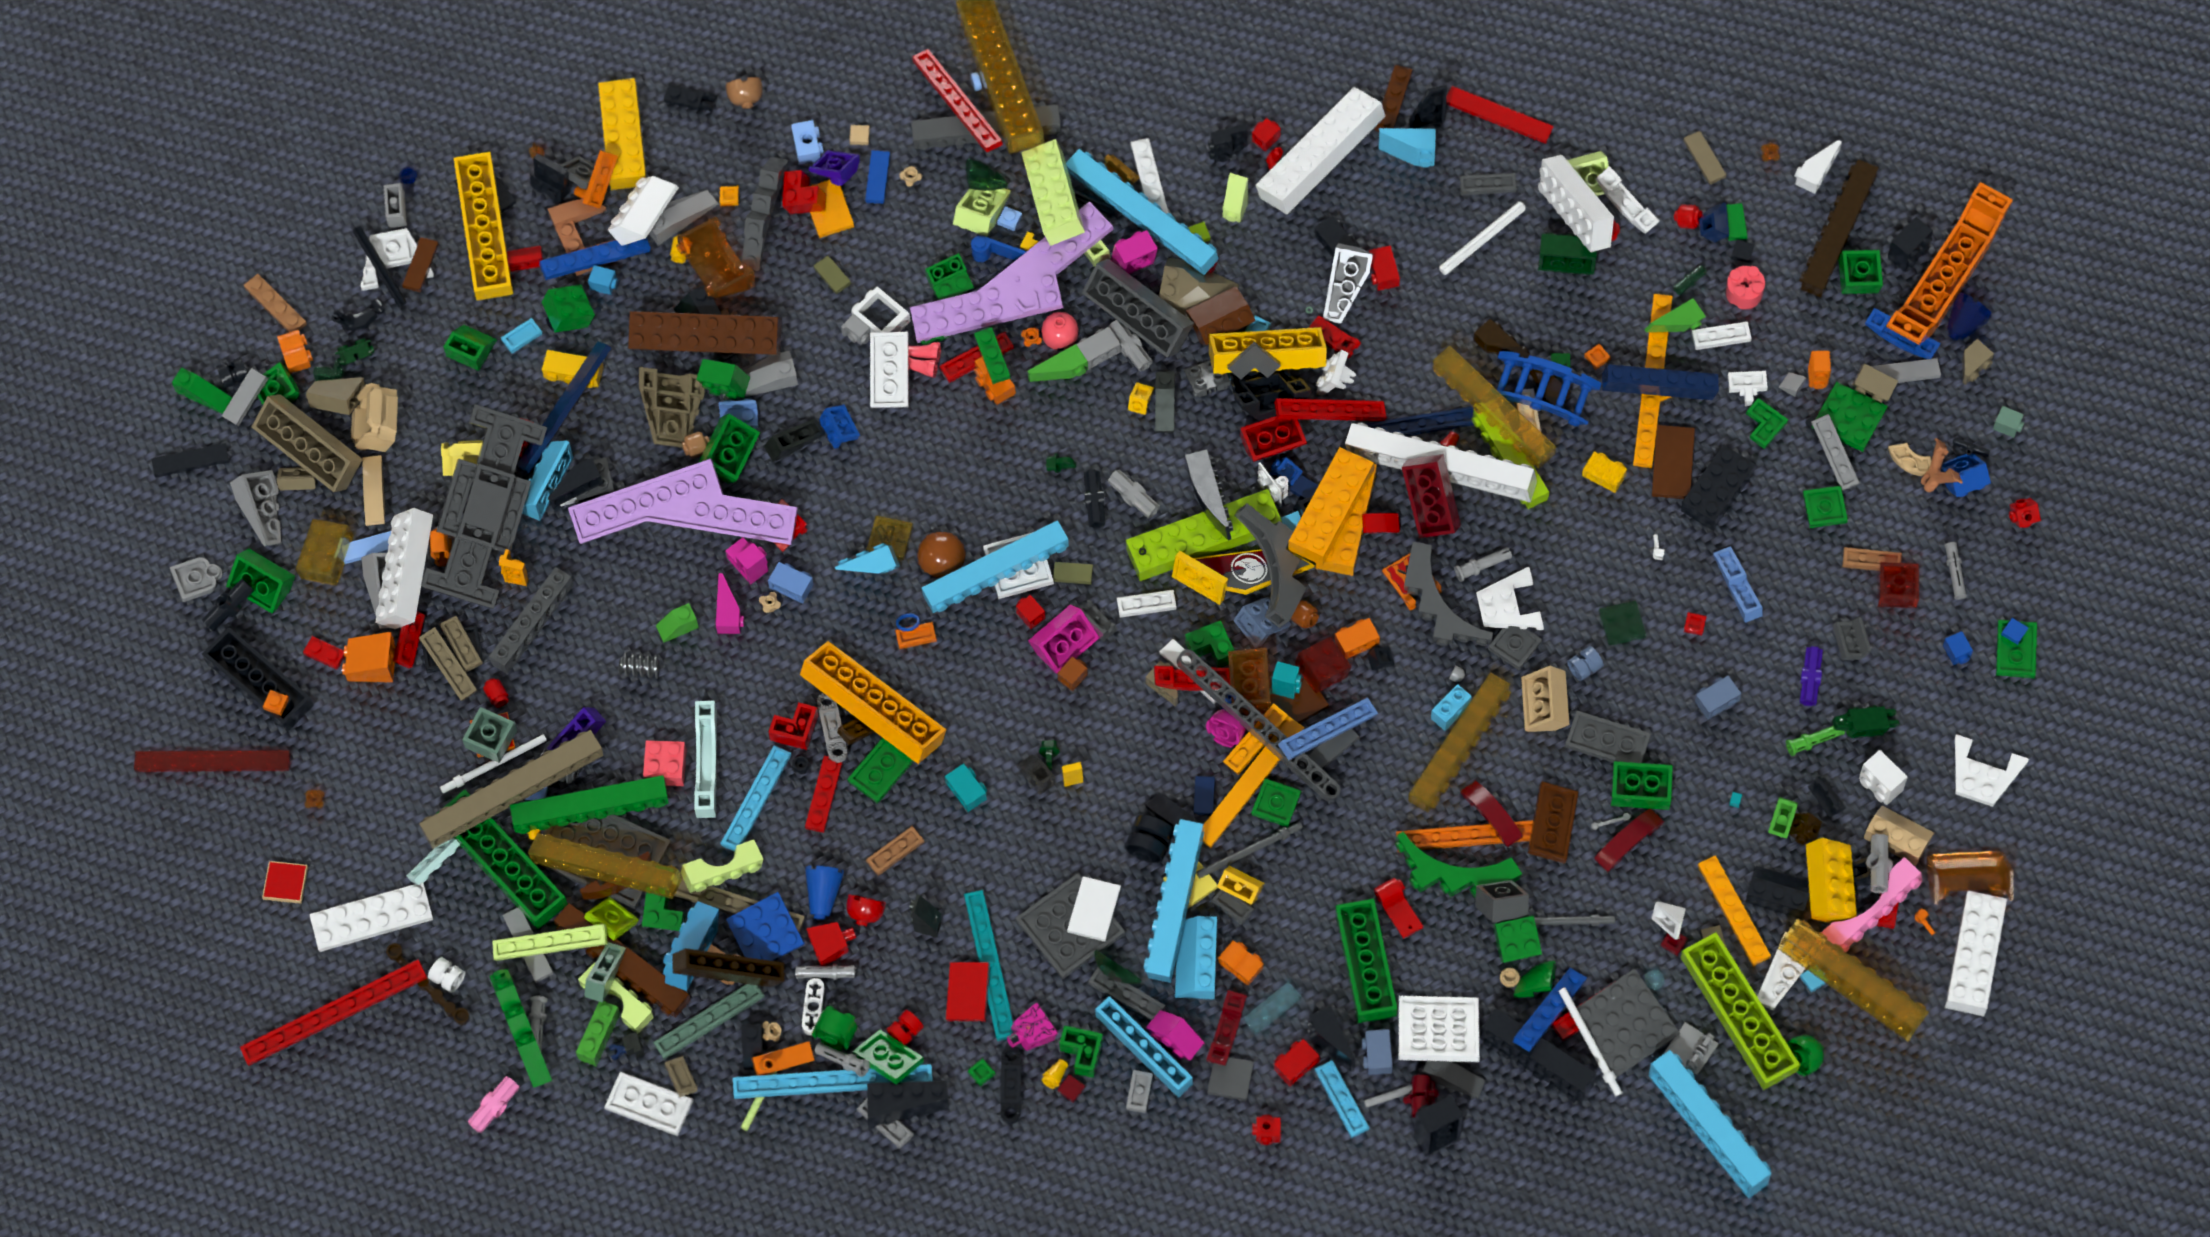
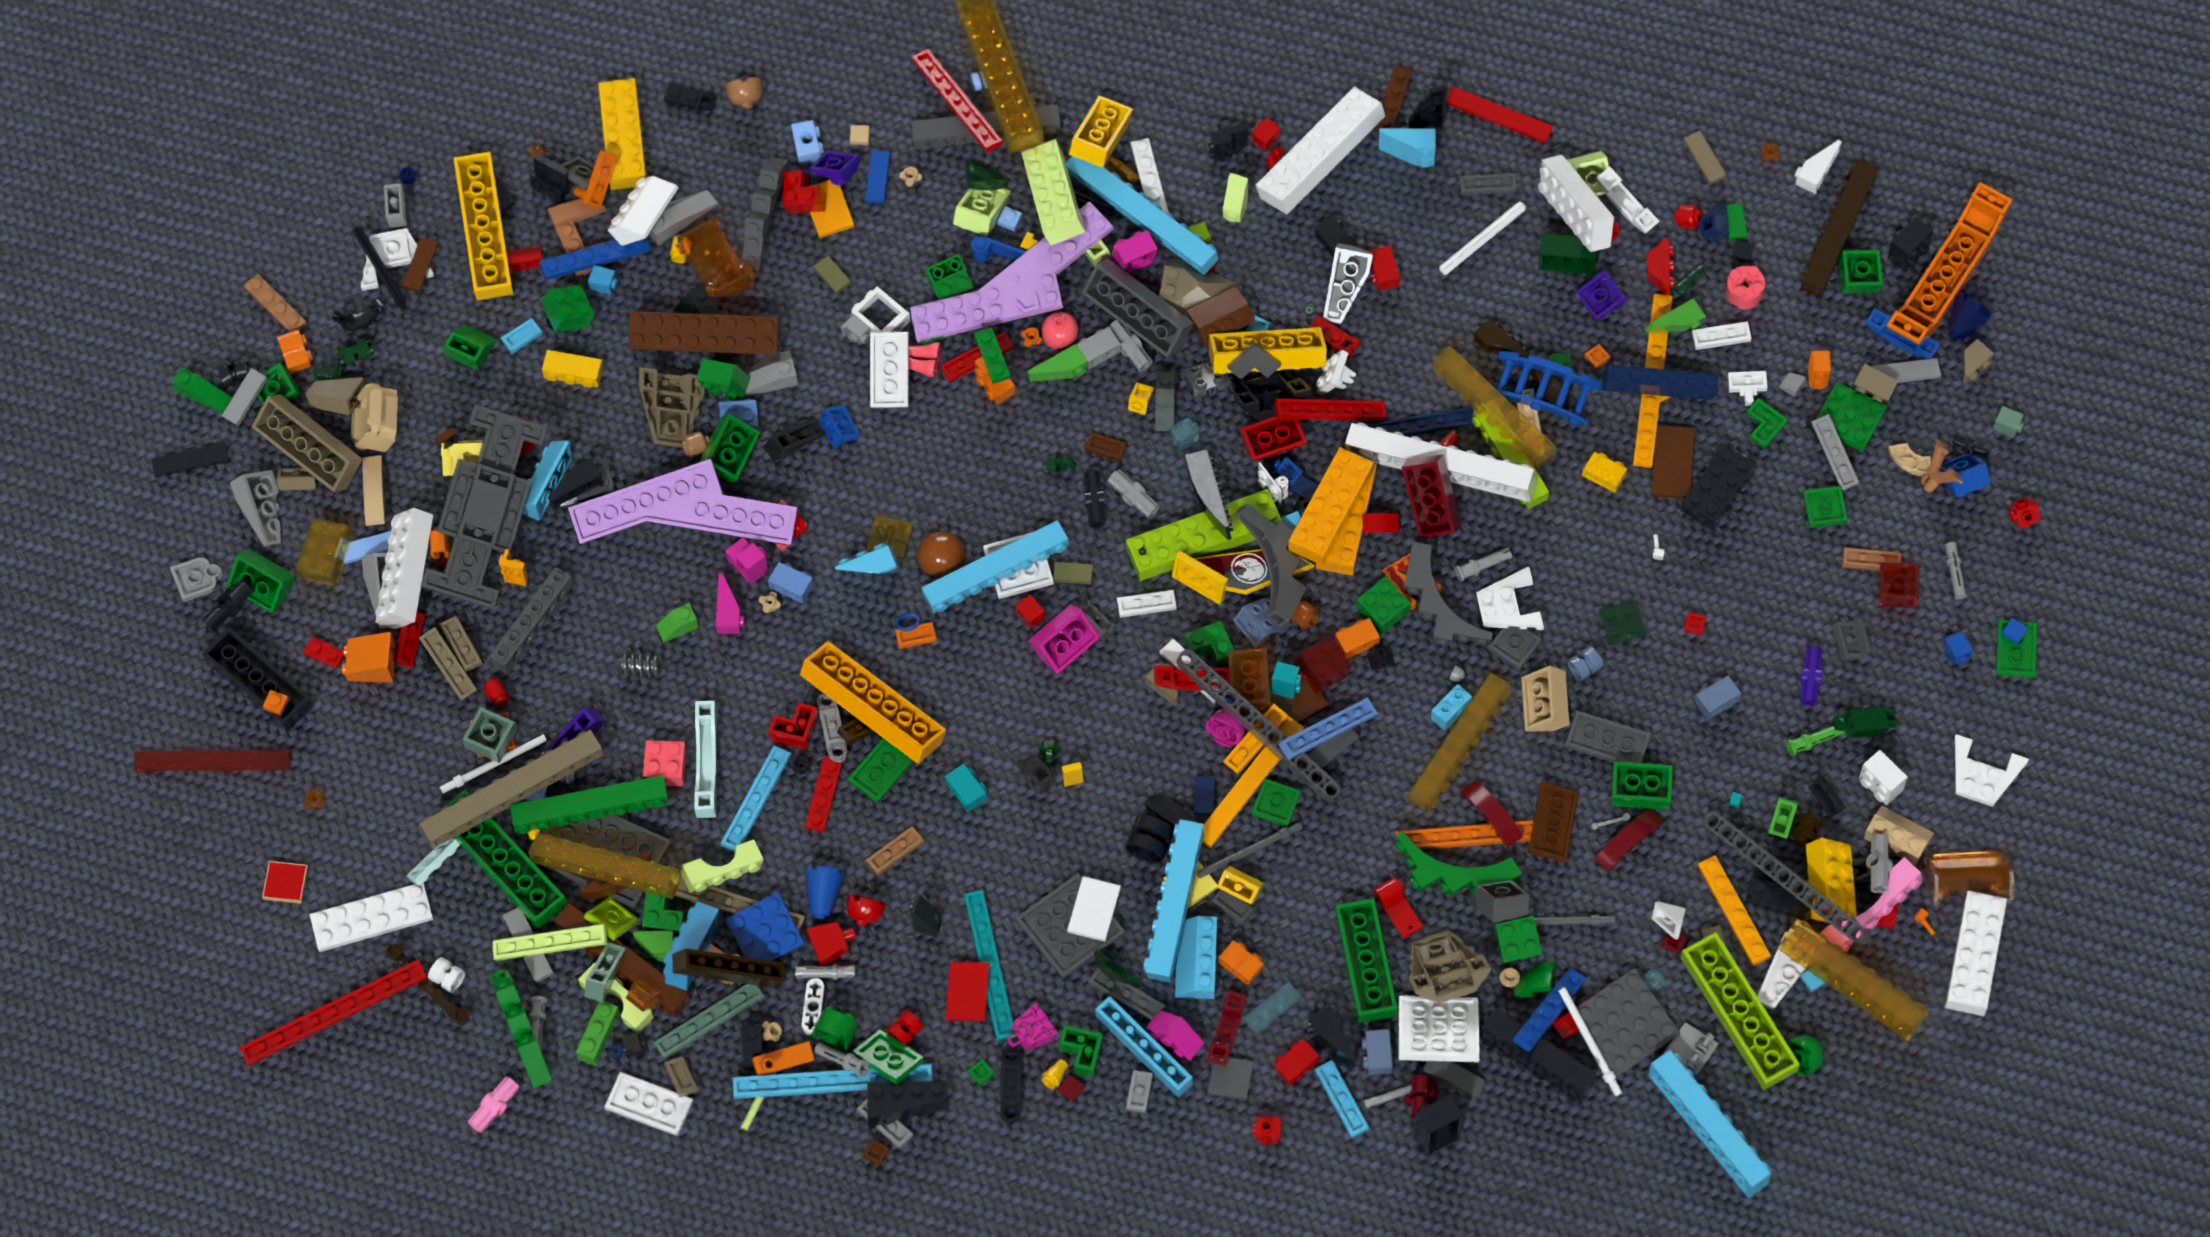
(445, 437): none -> reddish brown tile
(565, 404): dark blue tile -> none
(643, 995): none -> clear orange brick
(655, 942): none -> bright green slope
(729, 196): light orange tile -> none
(876, 1152): none -> reddish brown plate
(1072, 673): dark orange brick -> none
(1101, 131): none -> yellow brick
(1105, 446): none -> reddish brown tile
(1184, 433): none -> clear light blue brick
(1383, 605): none -> green brick
(1445, 967): none -> dark tan wedge
(1601, 296): none -> dark purple slope
(1660, 266): none -> red slope
(1738, 585): medium blue slope -> none
(1794, 881): none -> dark grey beam

